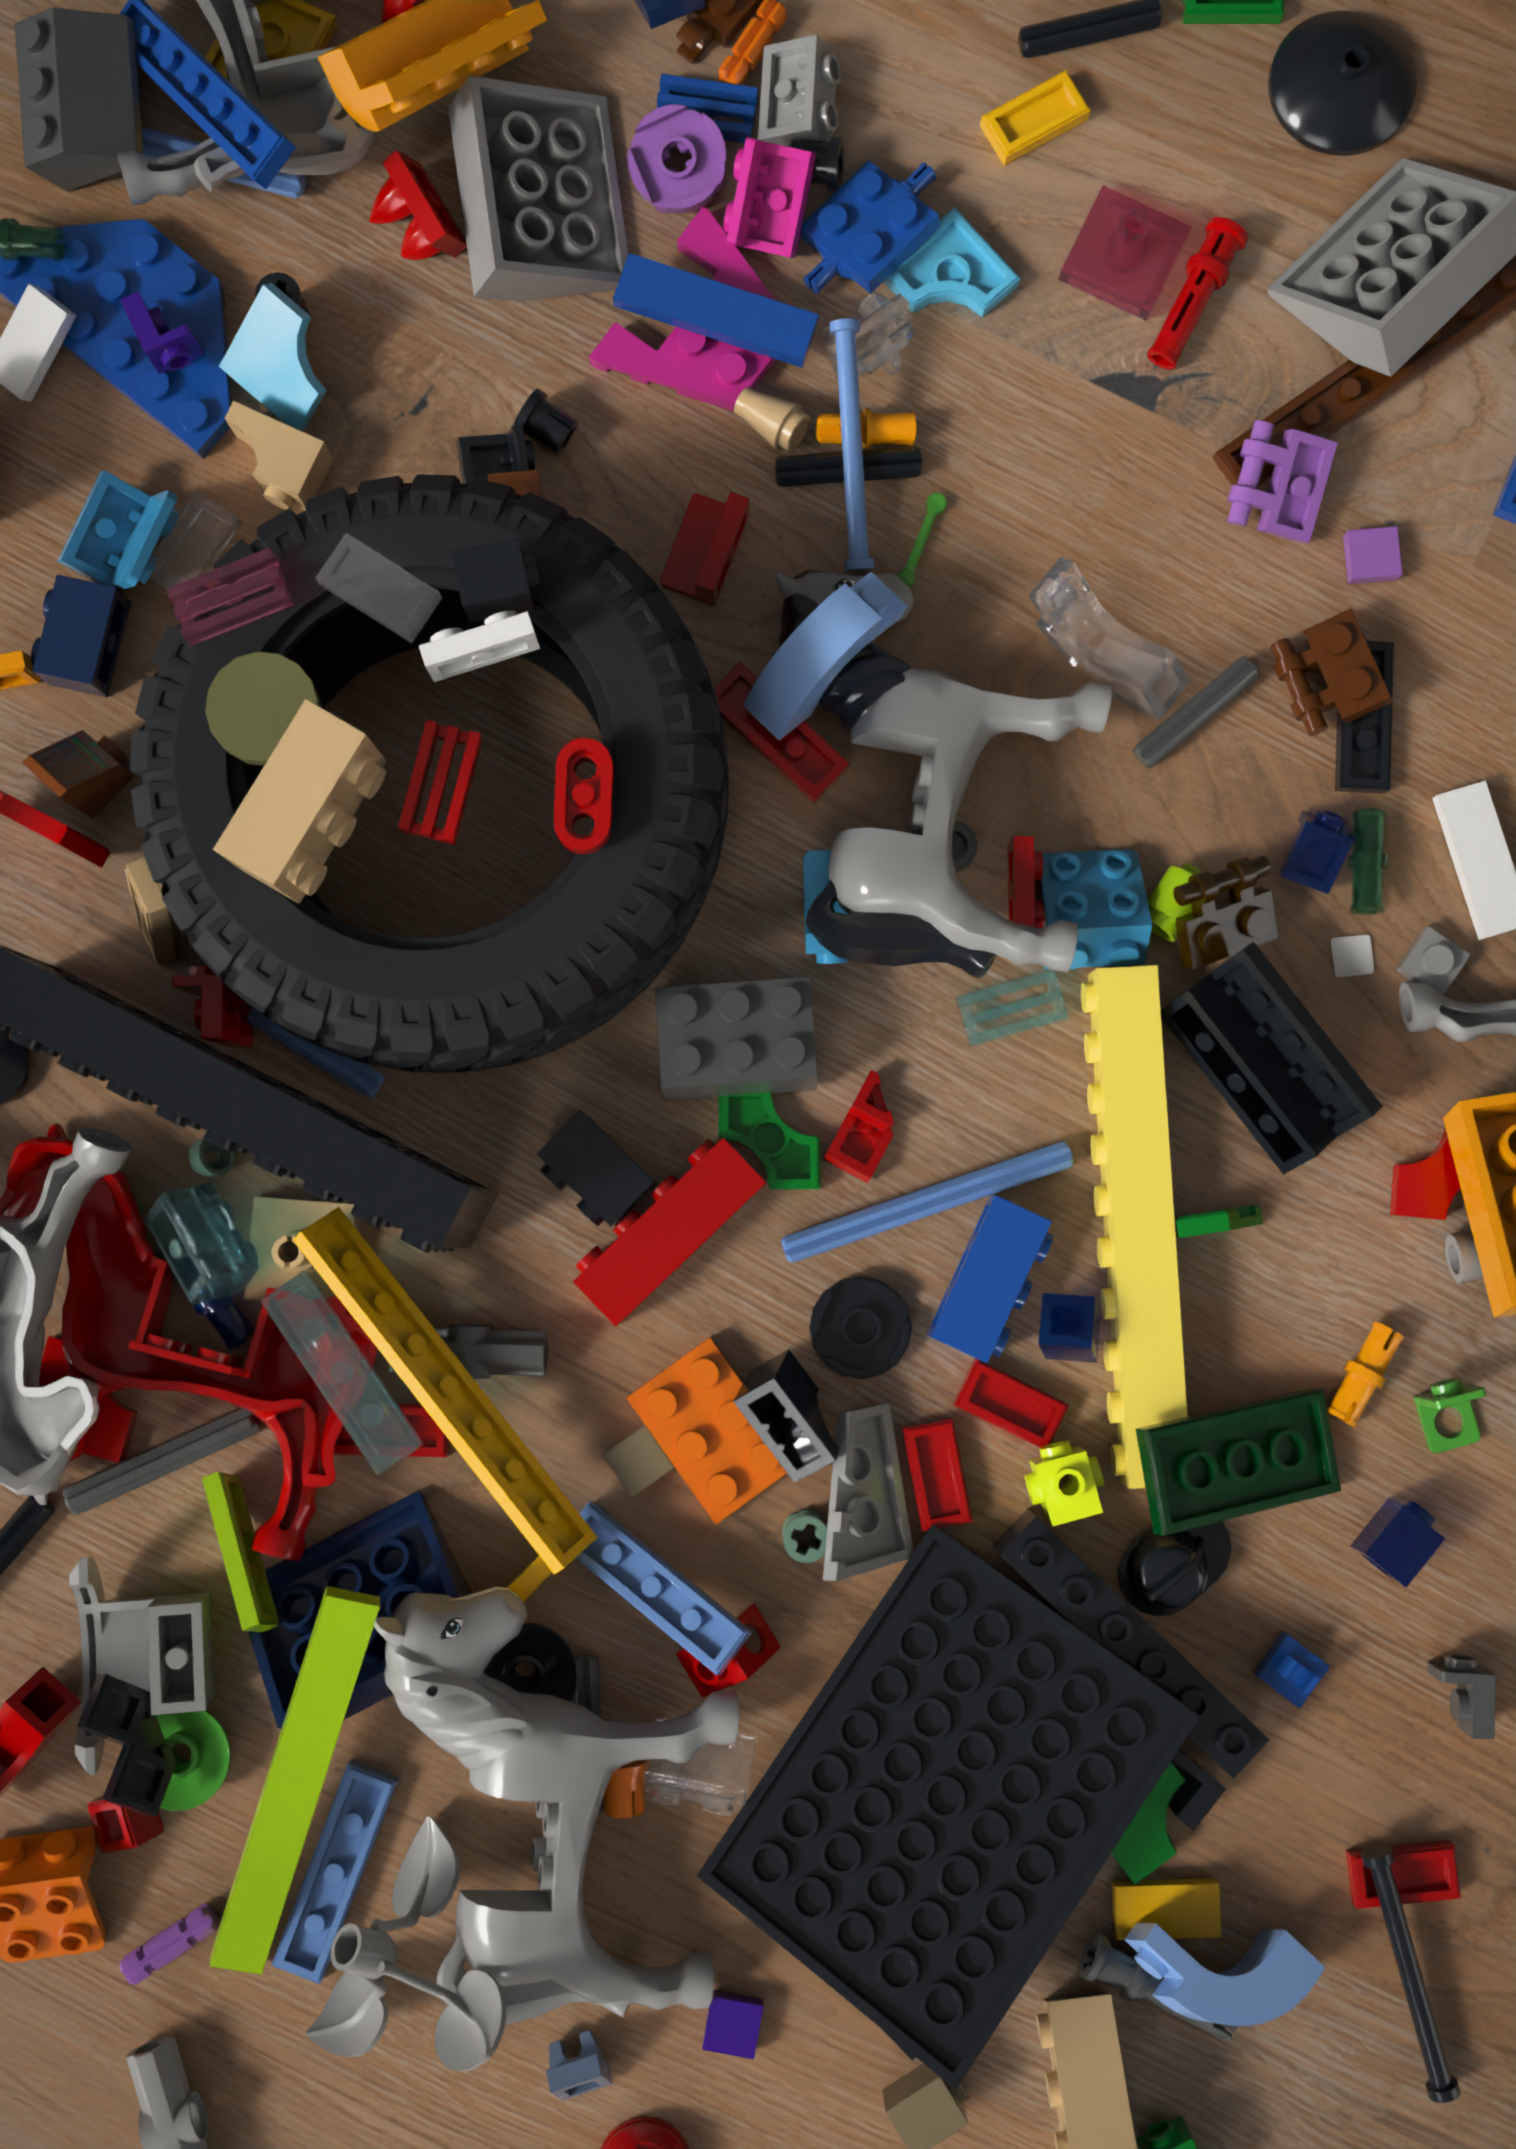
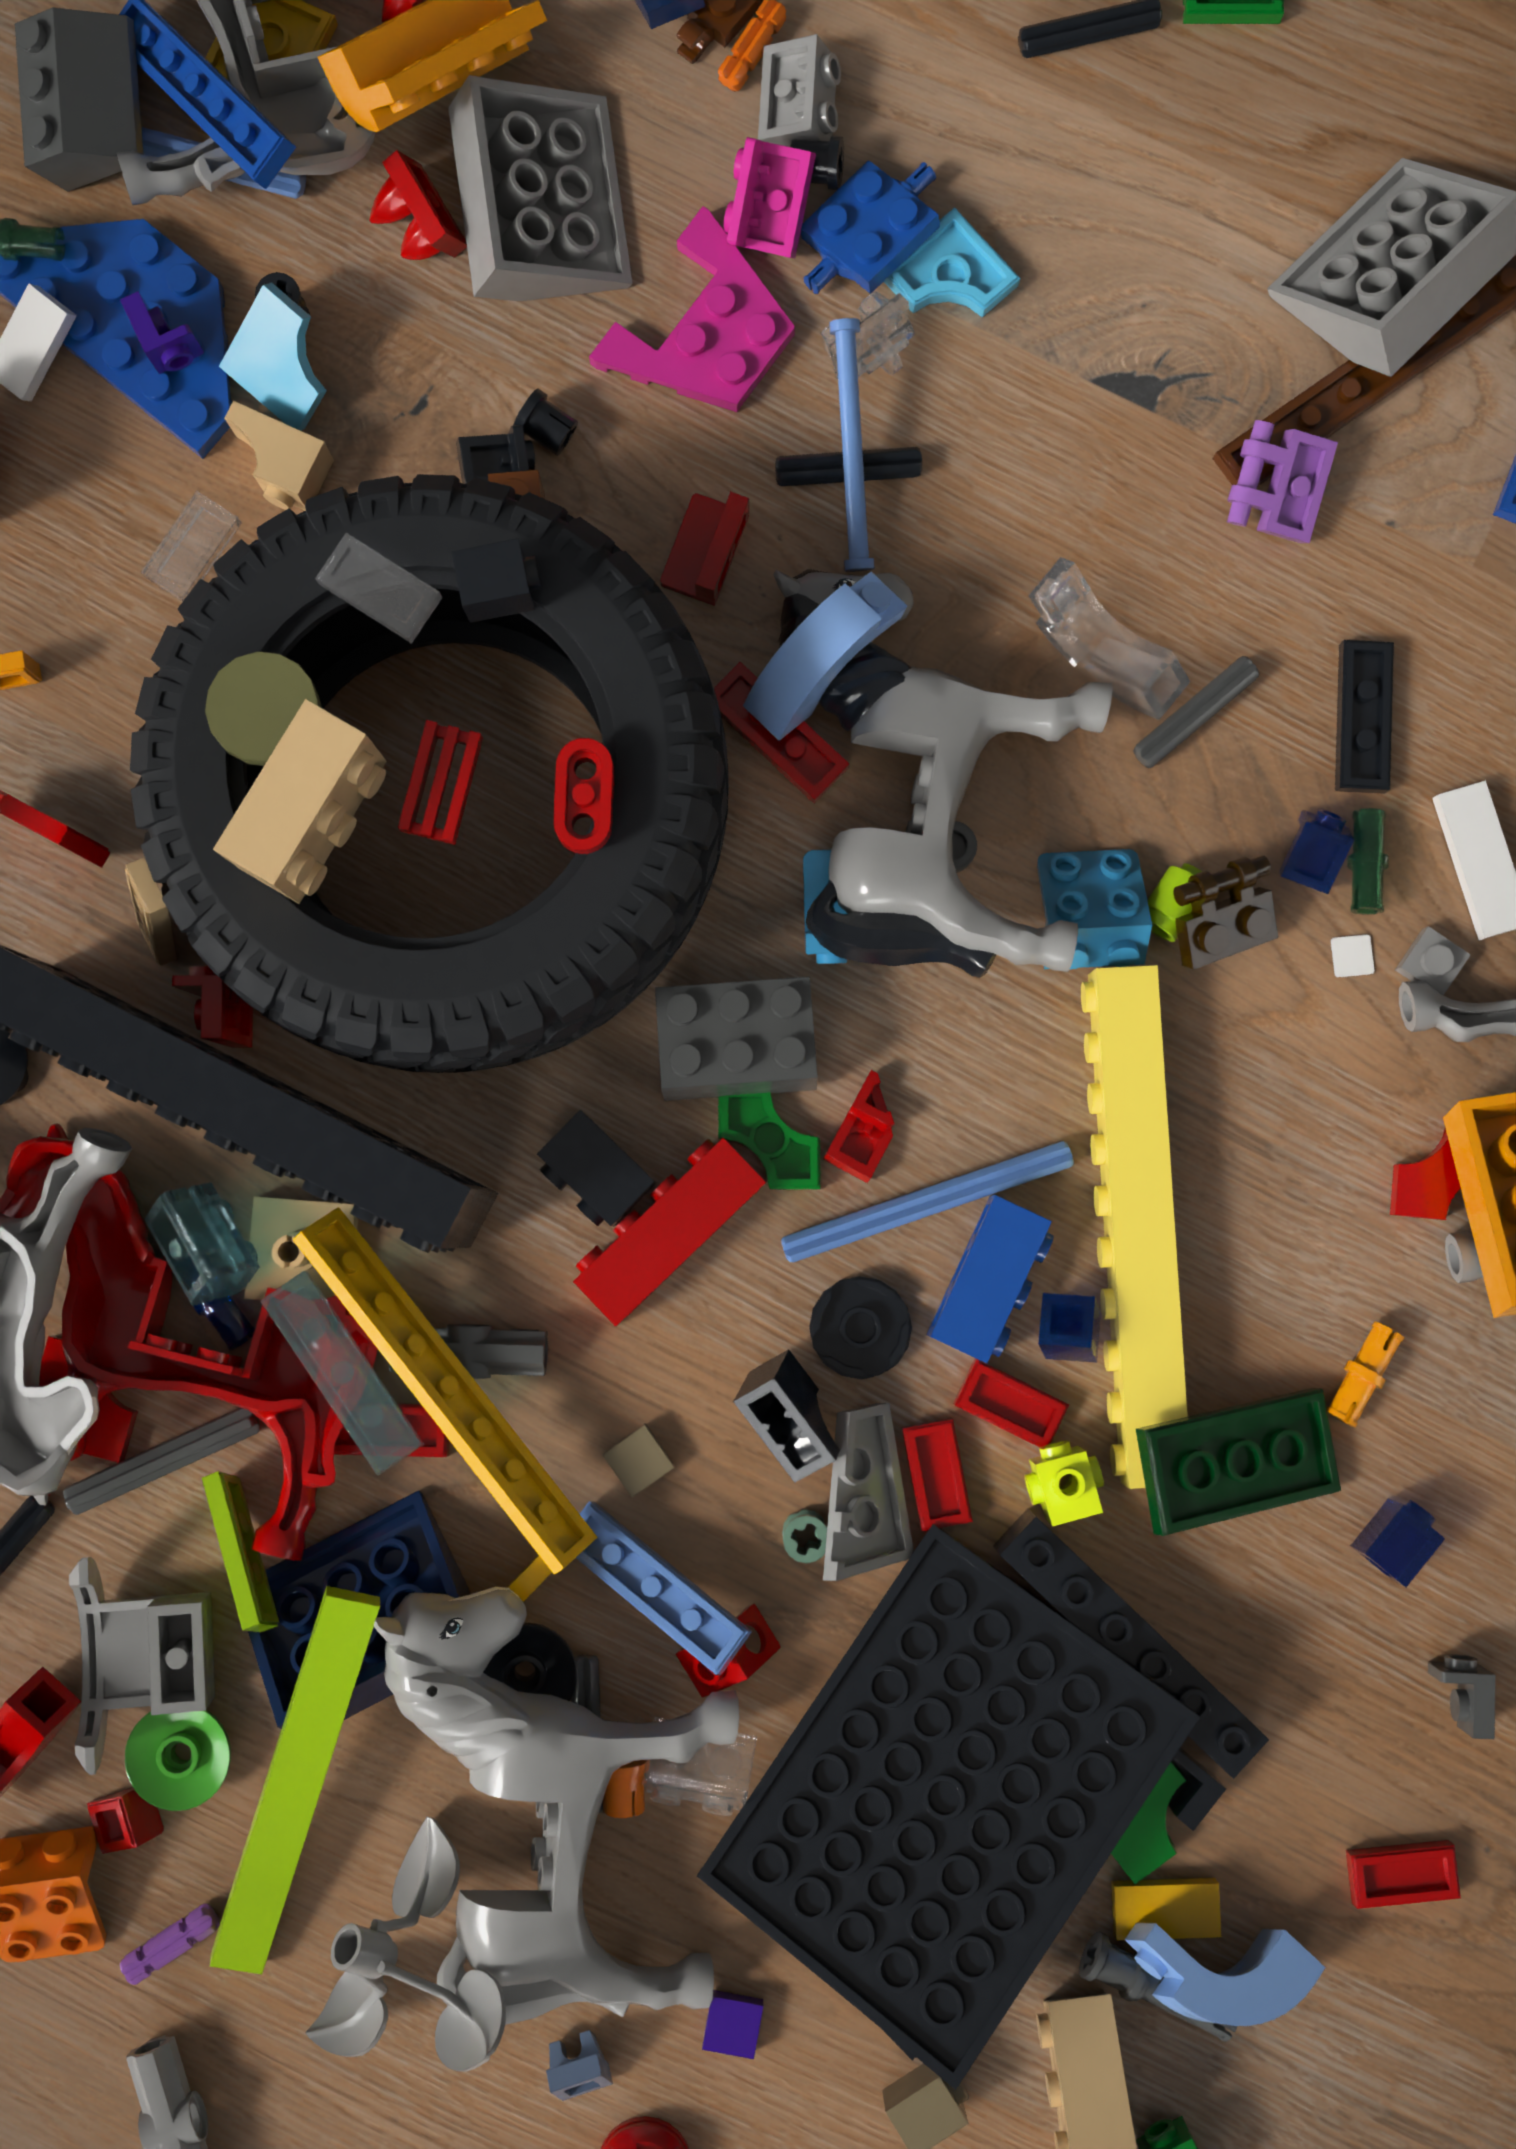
(80, 635): dark blue brick -> none
(81, 770): dark orange slope -> none
(118, 533): dark azure bracket -> none
(146, 1761): black tile -> none
(196, 1153): sand green hinge -> none
(233, 584): clear pink tile -> none
(335, 1871): medium blue tile -> none
(351, 1072): medium blue axle -> none
(461, 651): white plate -> none
(649, 150): medium lavender plate -> none
(704, 1431): orange plate -> none
(713, 99): blue tile -> none
(715, 310): blue tile -> none
(775, 419): tan cone -> none
(875, 428): light orange axle -> none
(935, 506): bright green hinge -> none
(1024, 869): red plate -> none
(1035, 117): yellow tile -> none
(1053, 996): clear light blue tile -> none
(1124, 253): clear pink tile -> none
(1173, 1570): black piece -> none
(1205, 273): red pin -> none
(1217, 1221): green tile -> none
(1269, 1058): black brick -> none
(1291, 1669): blue tile -> none
(1336, 105): black dish -> none
(1346, 666): reddish brown plate -> none
(1372, 555): medium lavender tile -> none
(1440, 2086): black bar -> none
(1449, 1394): bright green bracket -> none

